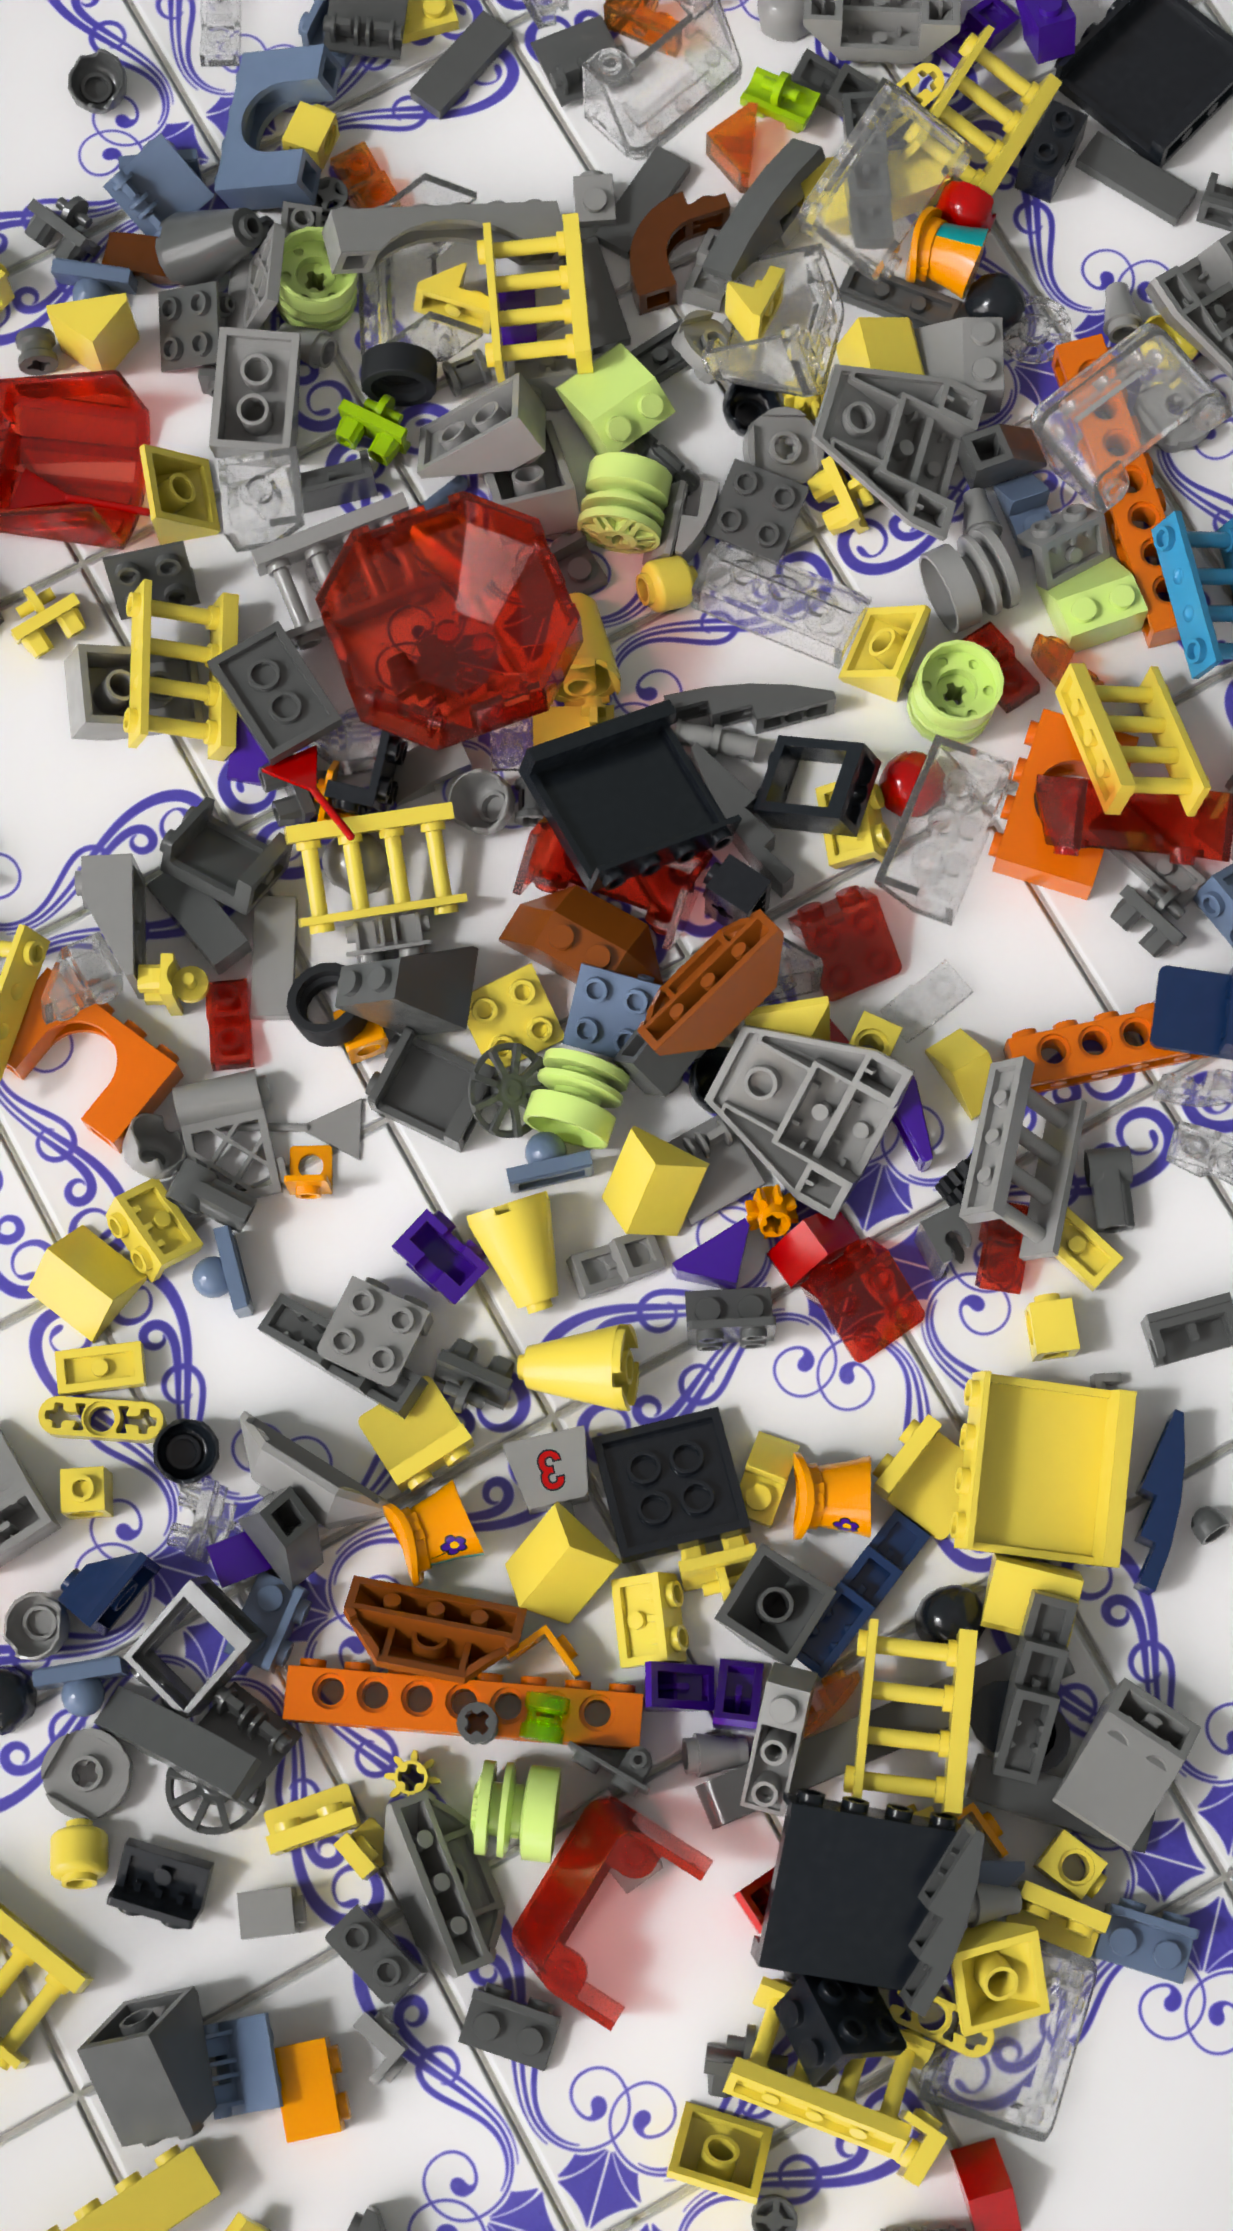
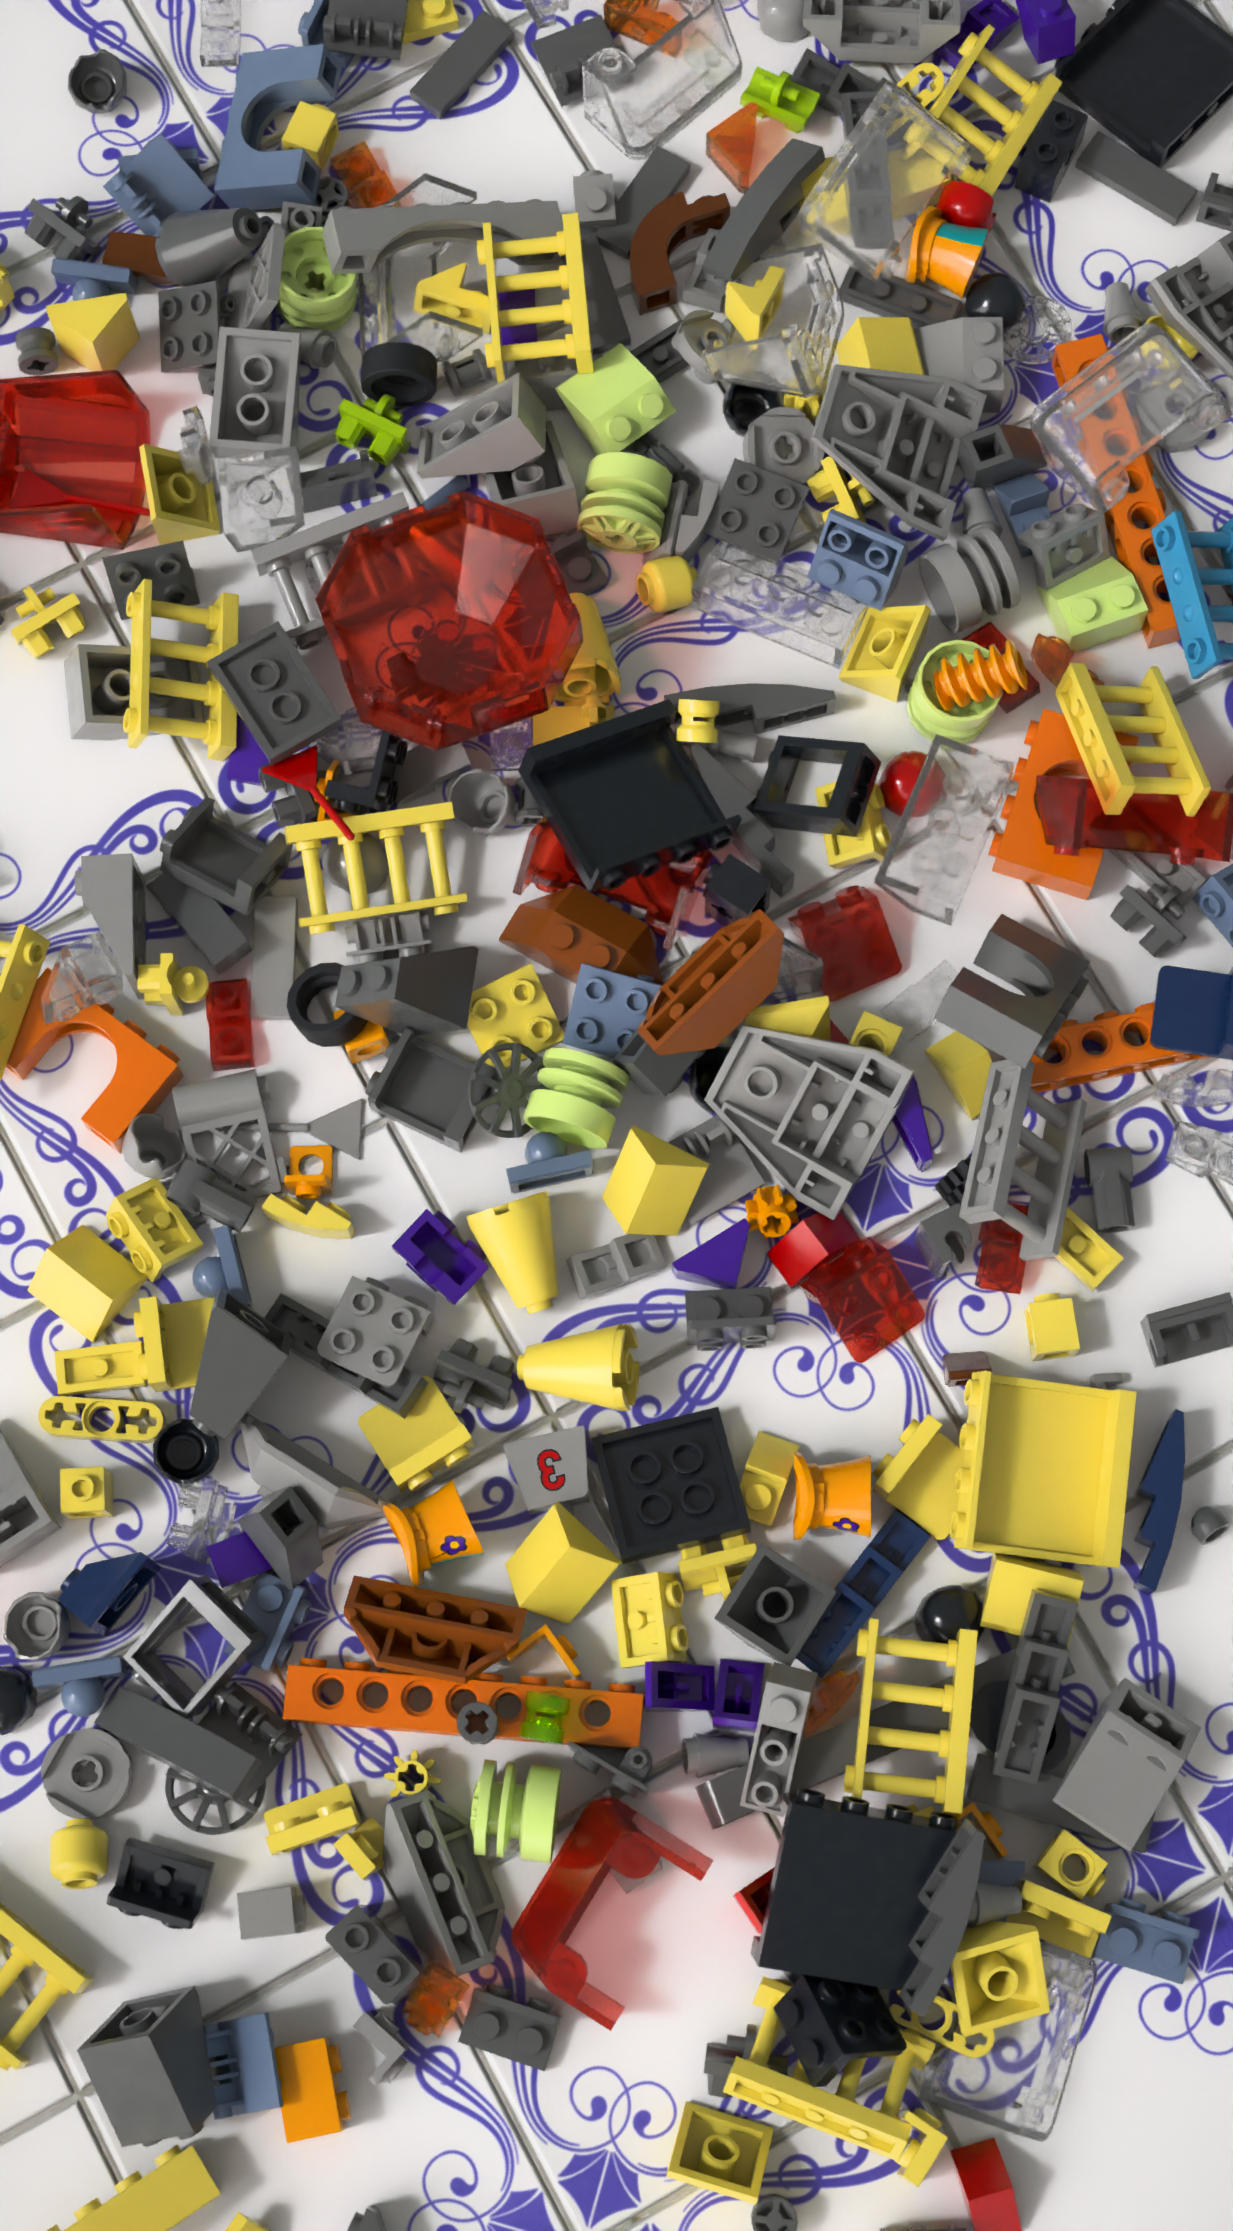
(172, 1341): none -> light yellow bracket
(196, 455): none -> clear slope
(236, 1364): none -> dark grey slope
(320, 1220): none -> light yellow slope
(435, 1999): none -> clear orange slope
(698, 731): none -> light yellow wheel
(858, 560): none -> sand blue slope
(959, 1366): none -> slope
(980, 676): none -> light orange piece
(1005, 1020): none -> dark grey arch

